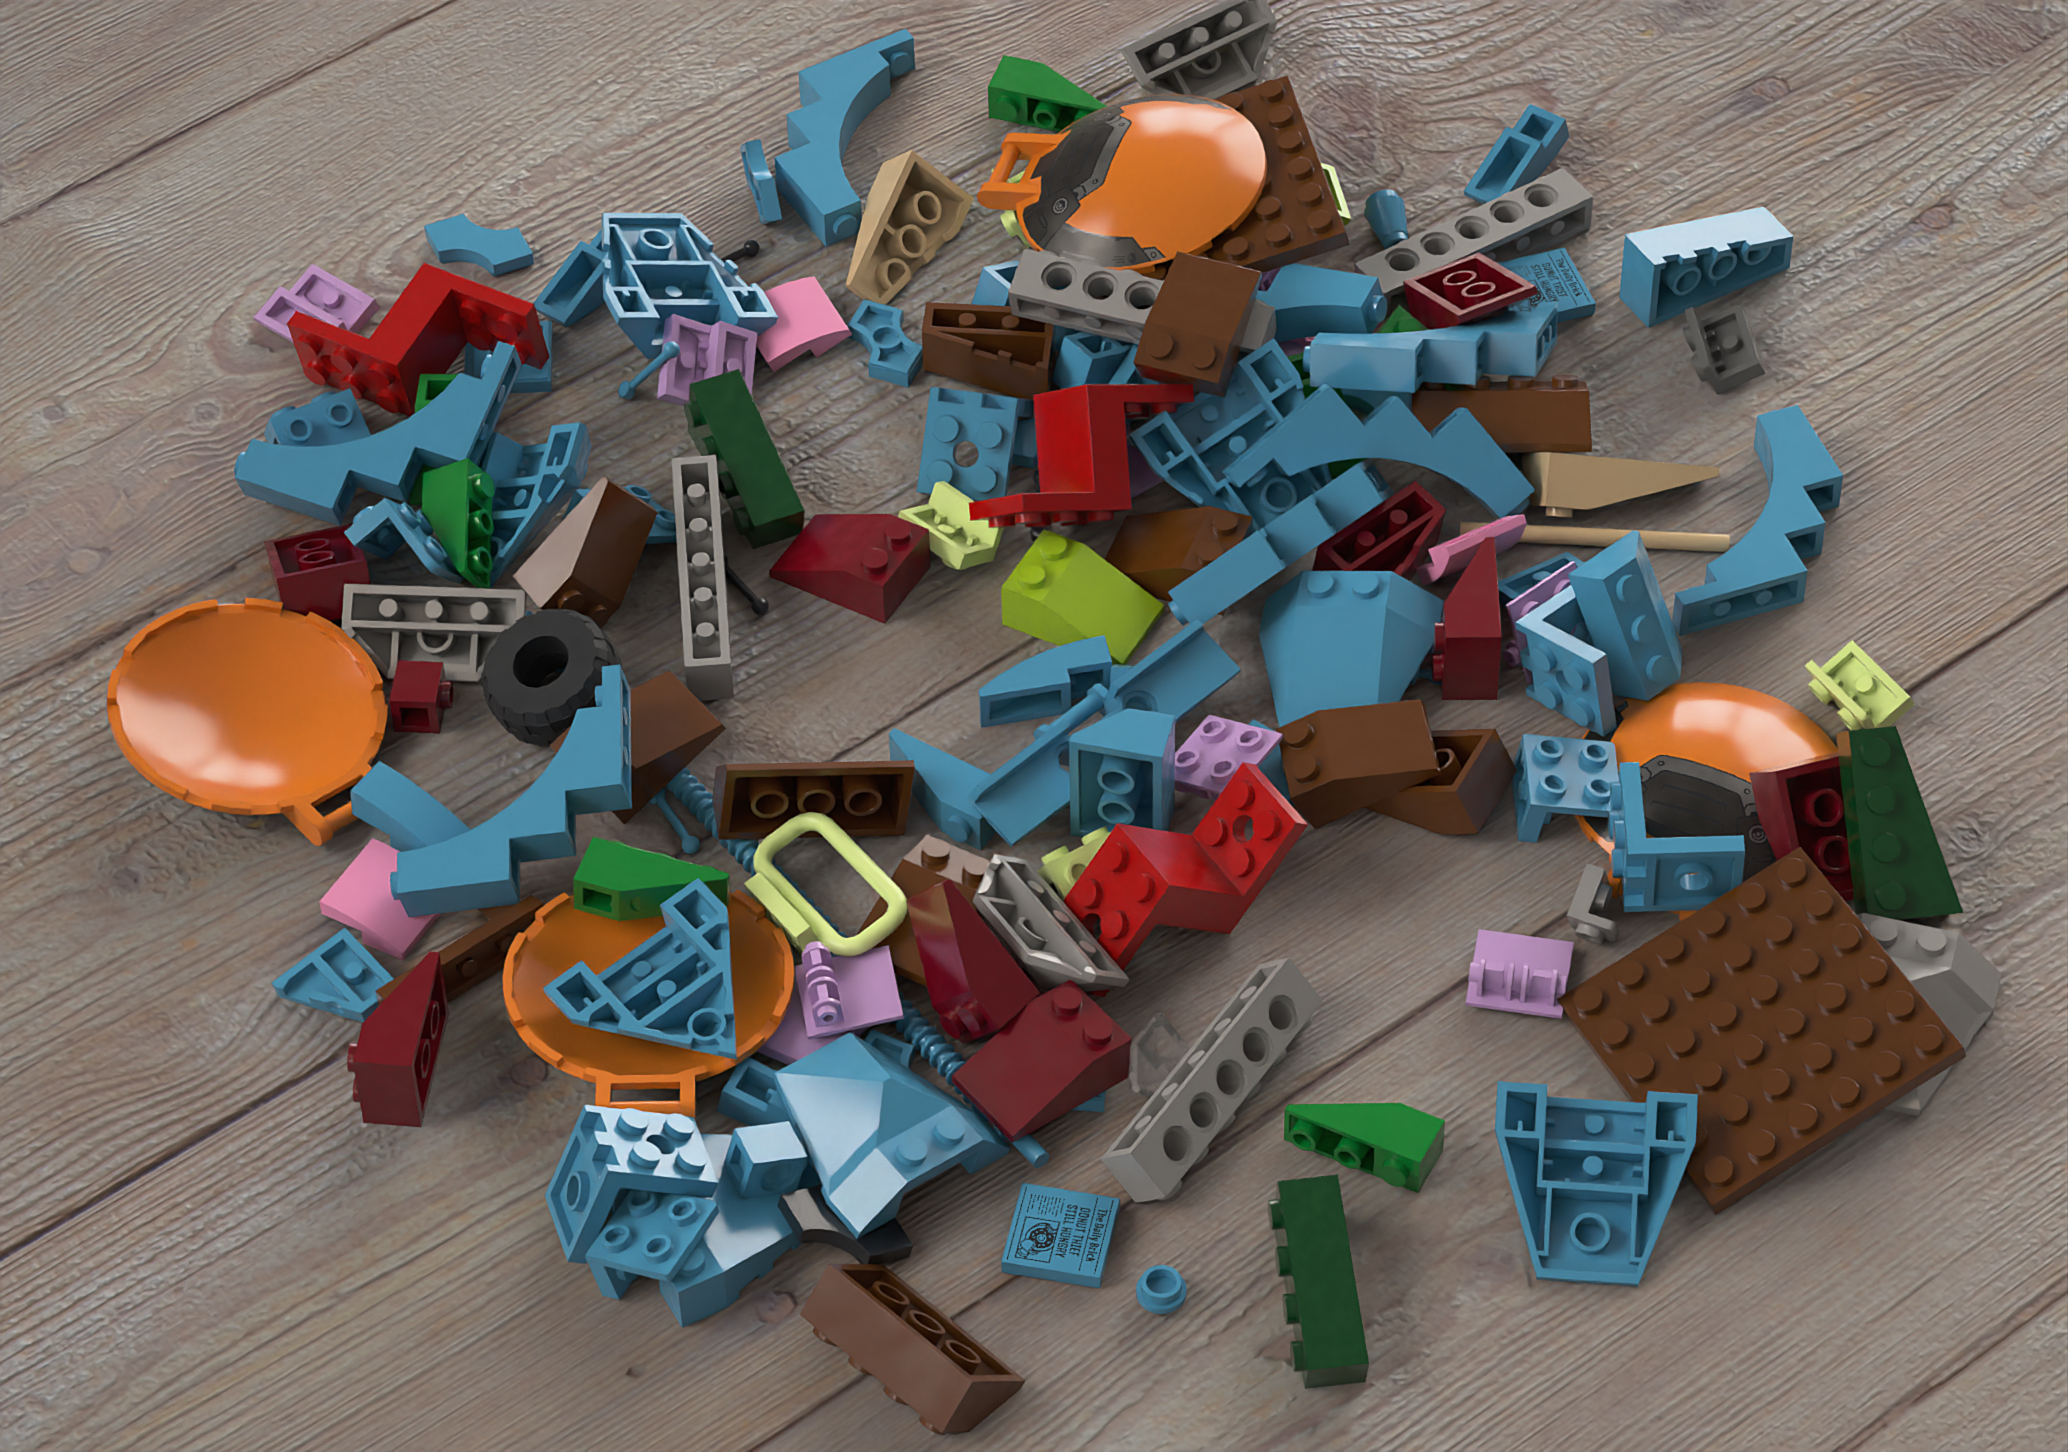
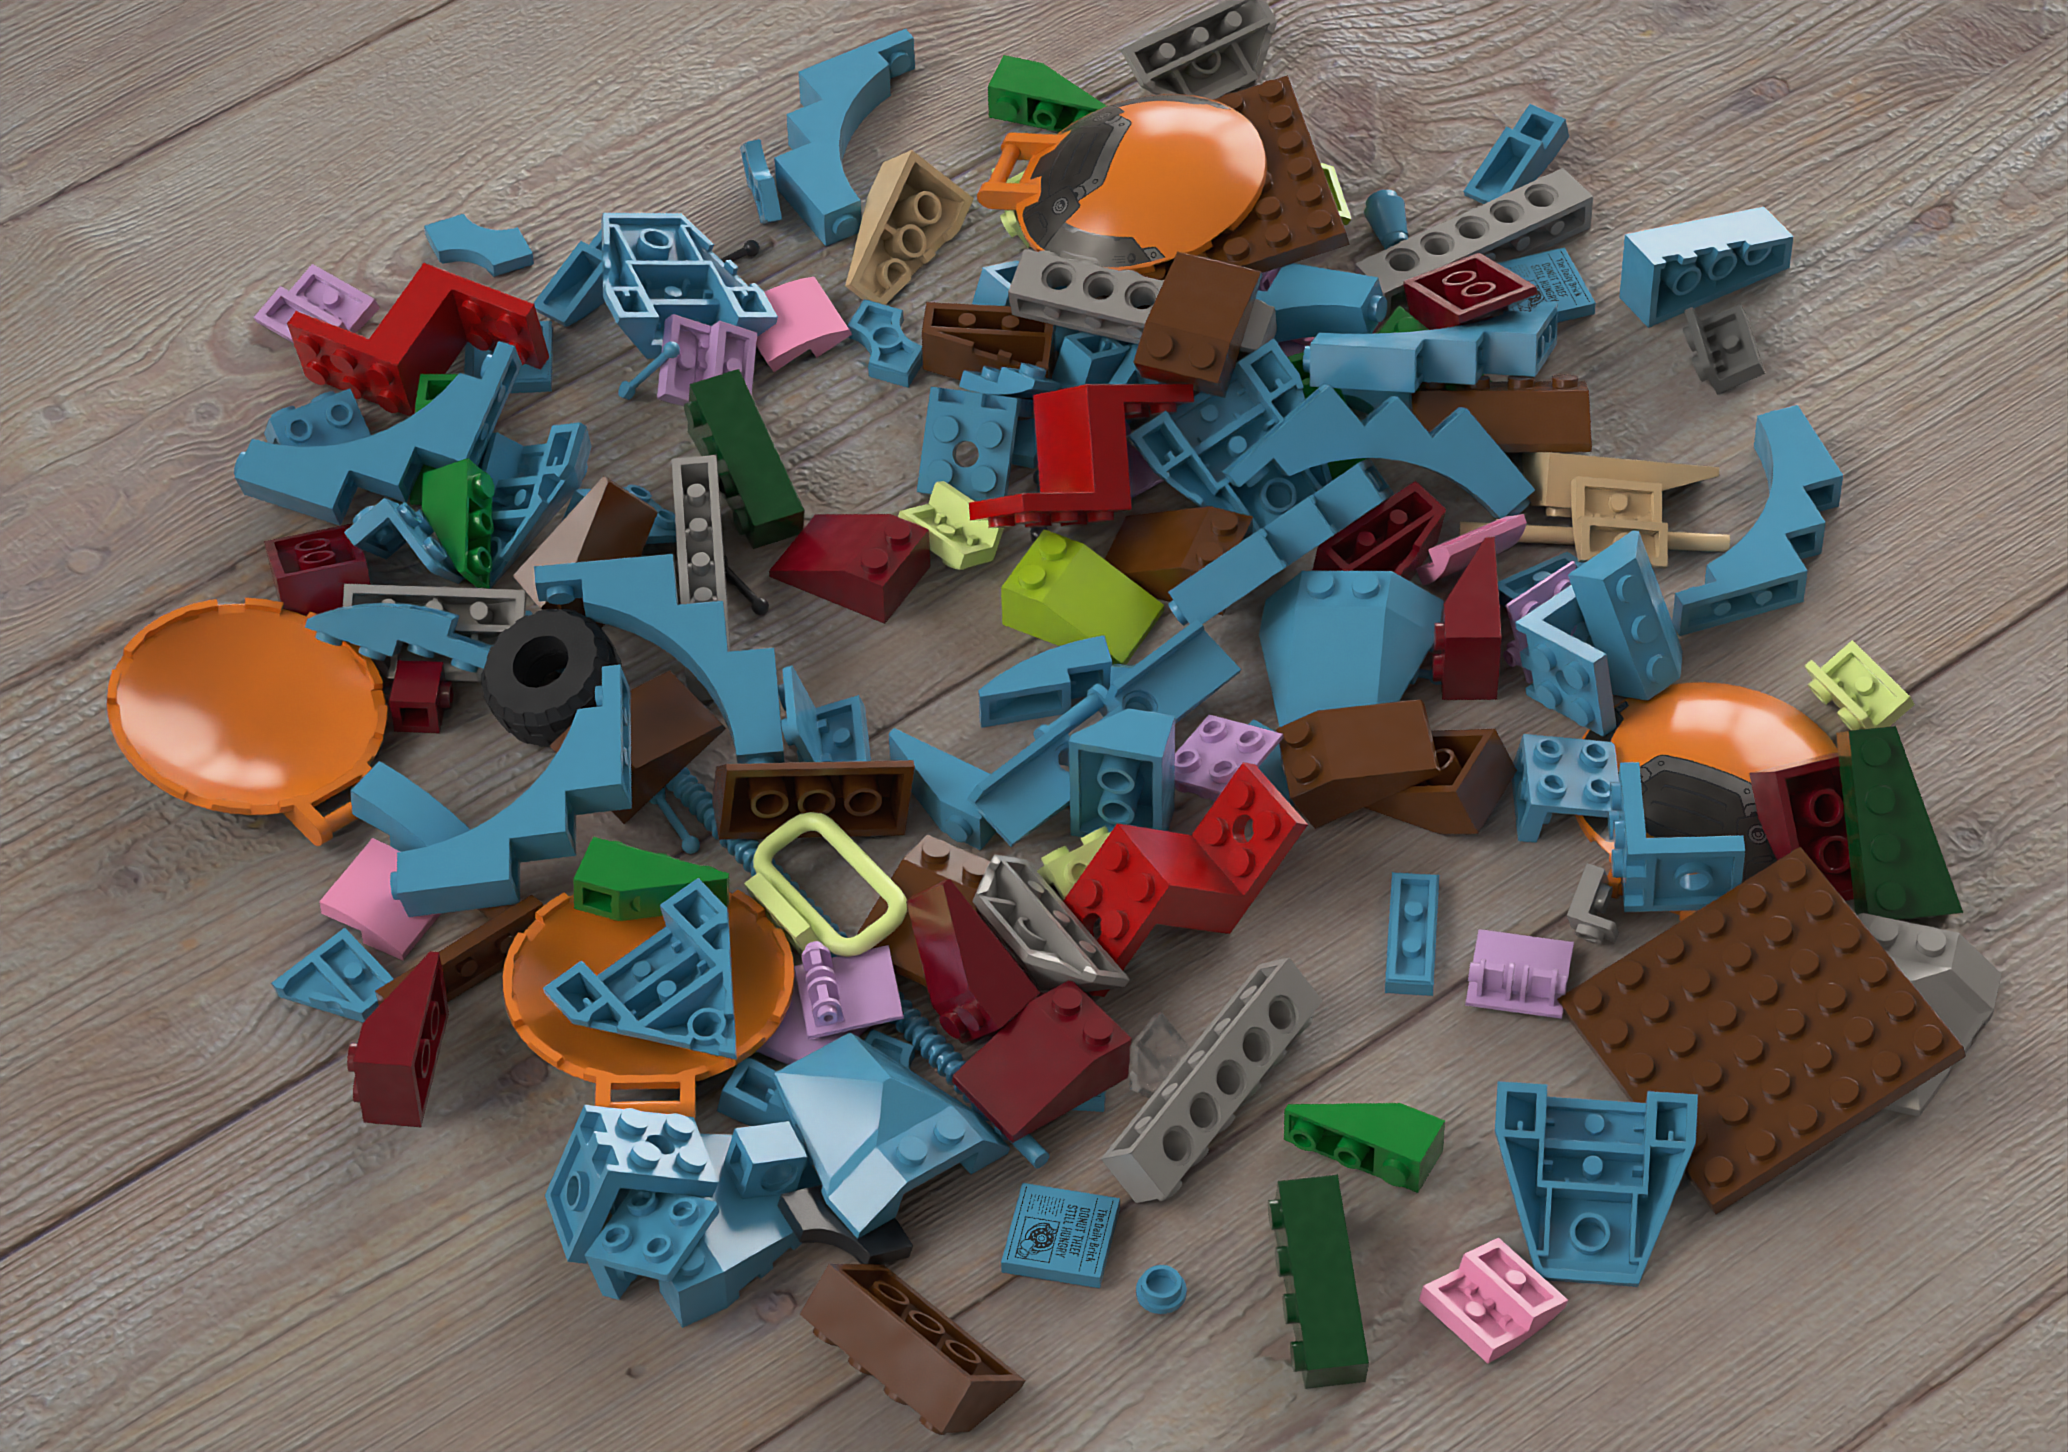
(385, 626): none -> dark azure slope
(642, 599): none -> dark azure arch
(822, 733): none -> dark azure bracket
(1009, 381): none -> dark azure slope
(1412, 934): none -> dark azure tile
(1493, 1300): none -> bright pink slope
(1613, 508): none -> tan slope

